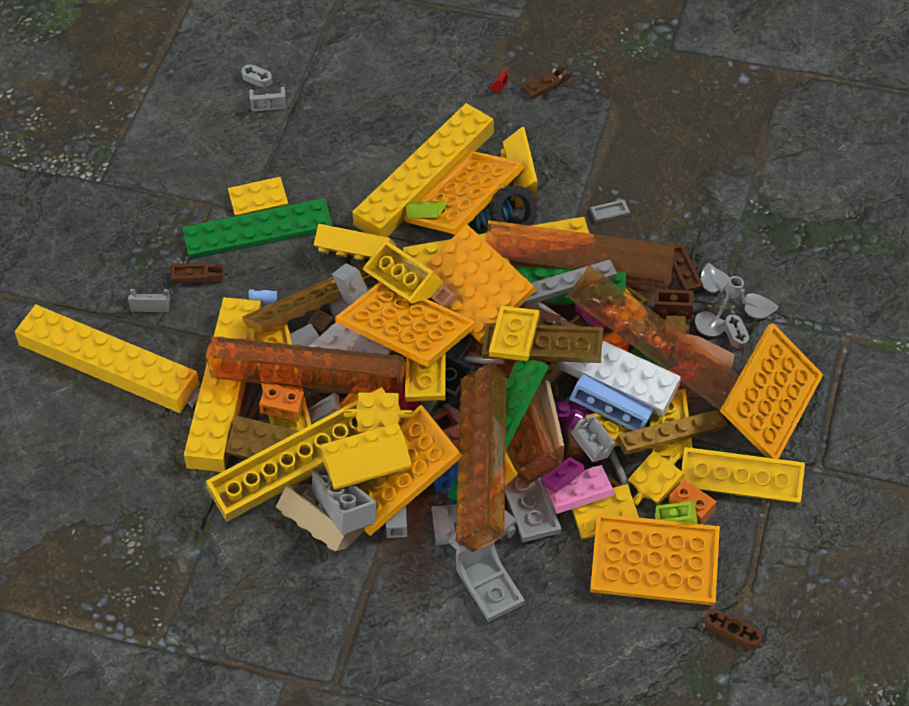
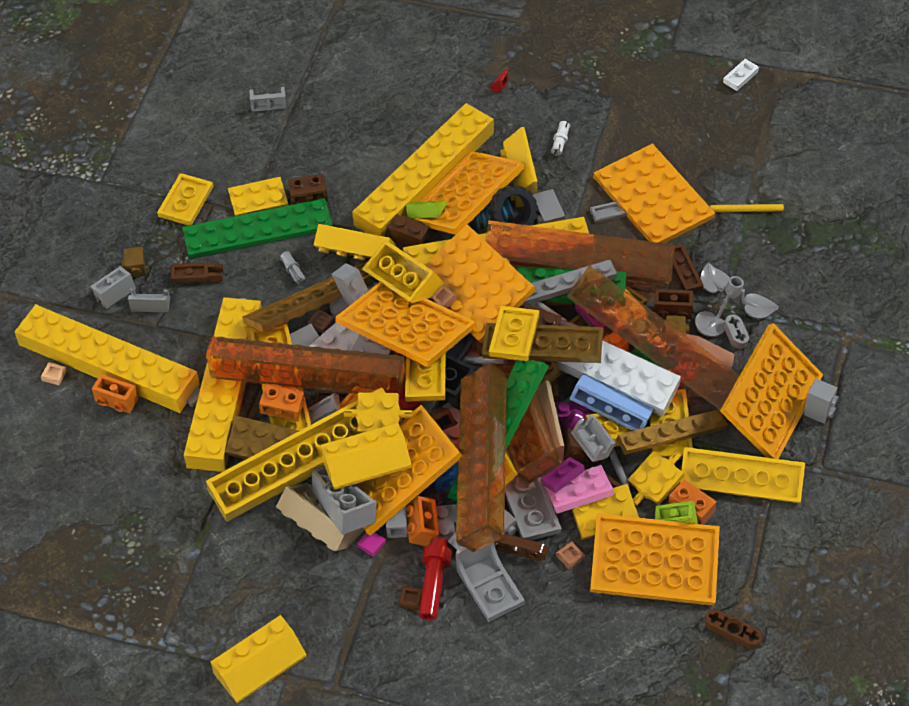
(53, 373): none -> light nougat tile
(113, 287): none -> light grey hinge
(115, 394): none -> orange brick
(134, 261): none -> pearl gold brick
(185, 199): none -> yellow plate
(258, 76): light grey beam -> none
(258, 659): none -> yellow slope
(265, 296): light blue hair -> none
(292, 267): none -> light grey axle
(307, 189): none -> reddish brown brick
(371, 544): none -> dark pink tile
(408, 232): none -> reddish brown brick
(410, 598): none -> reddish brown tile
(422, 521): none -> orange brick
(436, 557): none -> red piece
(522, 547): none -> reddish brown beam
(546, 82): reddish brown hinge -> none
(548, 207): none -> light grey brick
(560, 138): none -> white pin
(570, 555): none -> nougat tile
(654, 195): none -> light orange plate
(741, 74): none -> white plate
(748, 208): none -> yellow bar
(821, 401): none -> light grey brick

